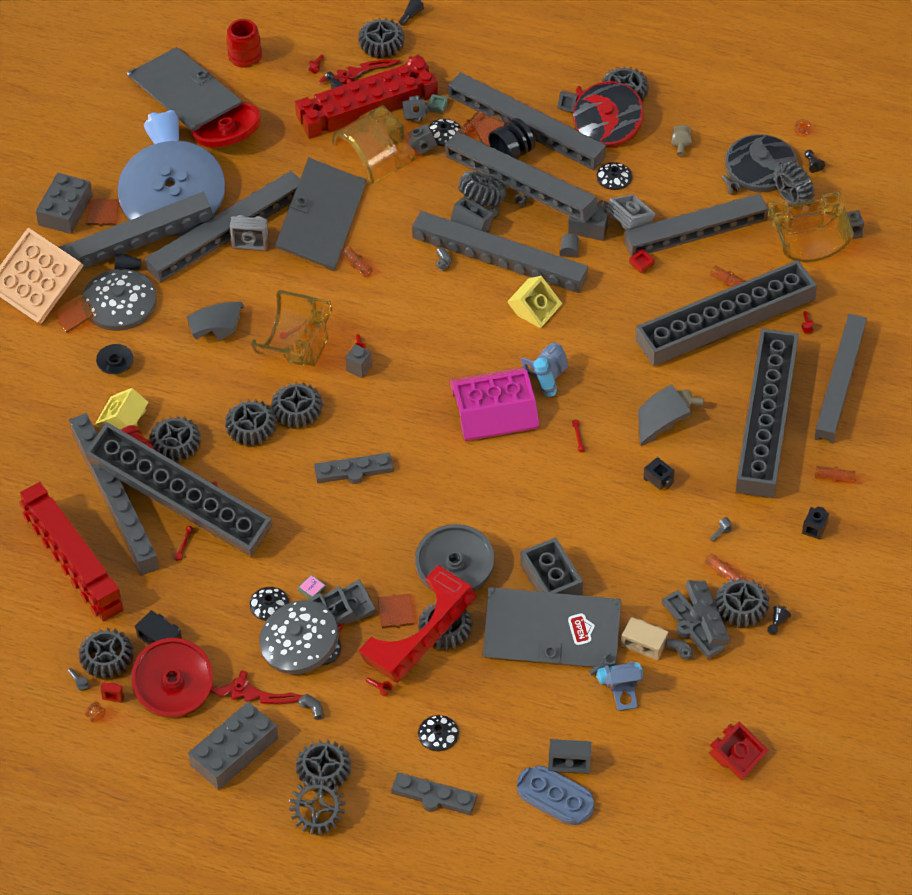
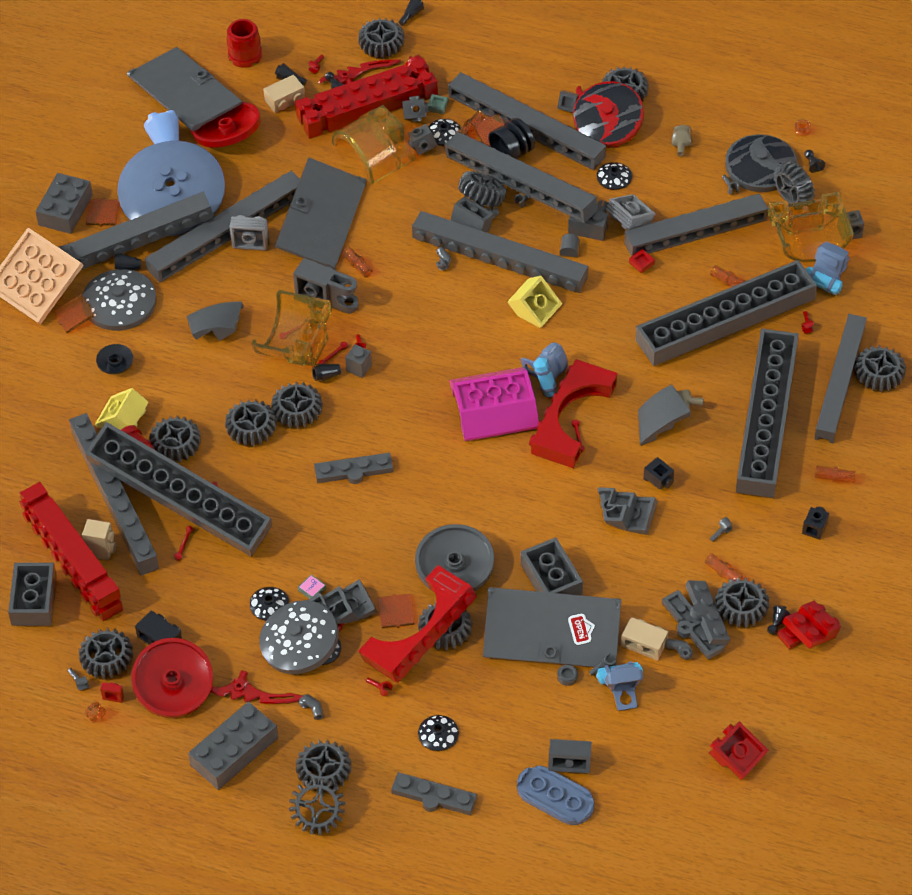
(32, 594): none -> dark grey brick
(99, 538): none -> tan brick
(284, 71): none -> black cone
(284, 93): none -> tan brick
(325, 371): none -> black cone
(327, 284): none -> dark grey brick
(343, 345): none -> red hinge
(567, 675): none -> dark grey tile
(581, 381): none -> red arch
(627, 510): none -> dark grey slope
(788, 638): none -> red plate
(812, 624): none -> red plate
(829, 265): none -> sand blue piece
(880, 368): none -> dark grey gear

